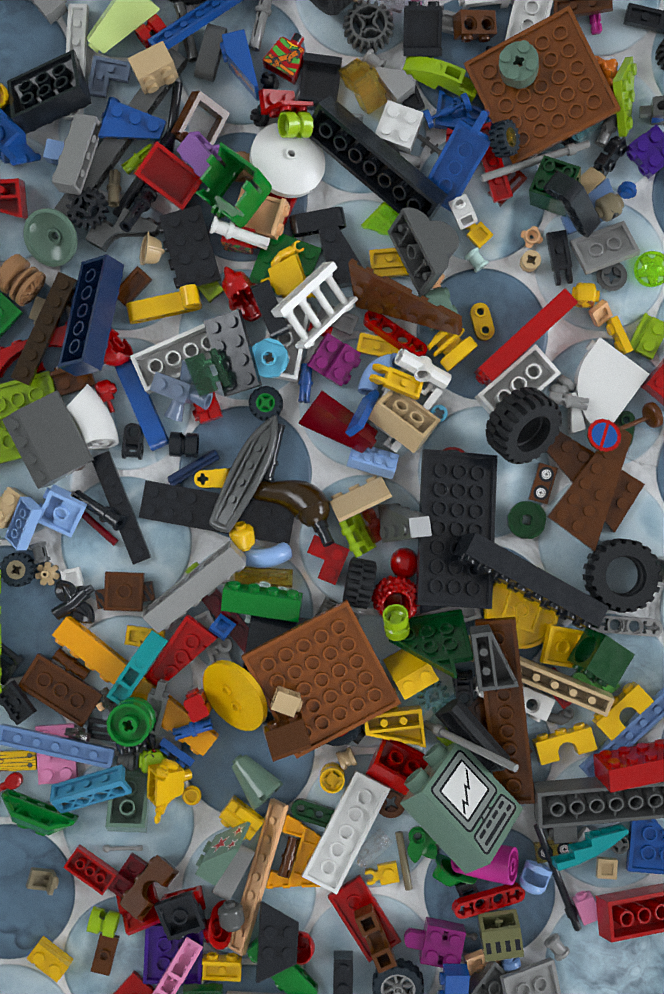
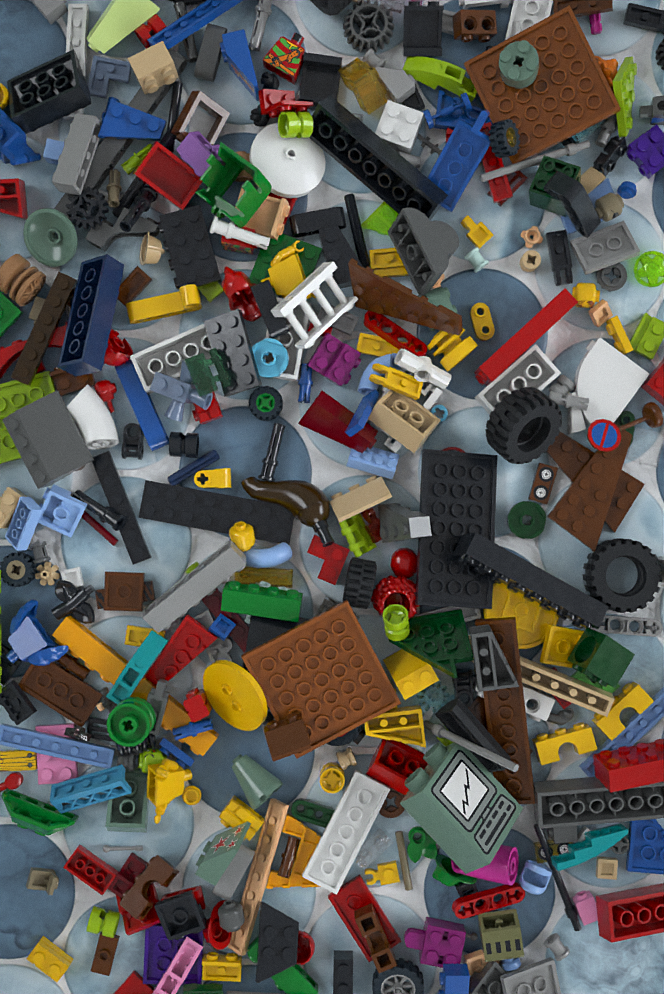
(31, 640): none -> blue torso
(245, 476): dark grey piece -> none
(286, 701): tan brick -> none
(356, 230): none -> black axle
(463, 211): white brick -> none

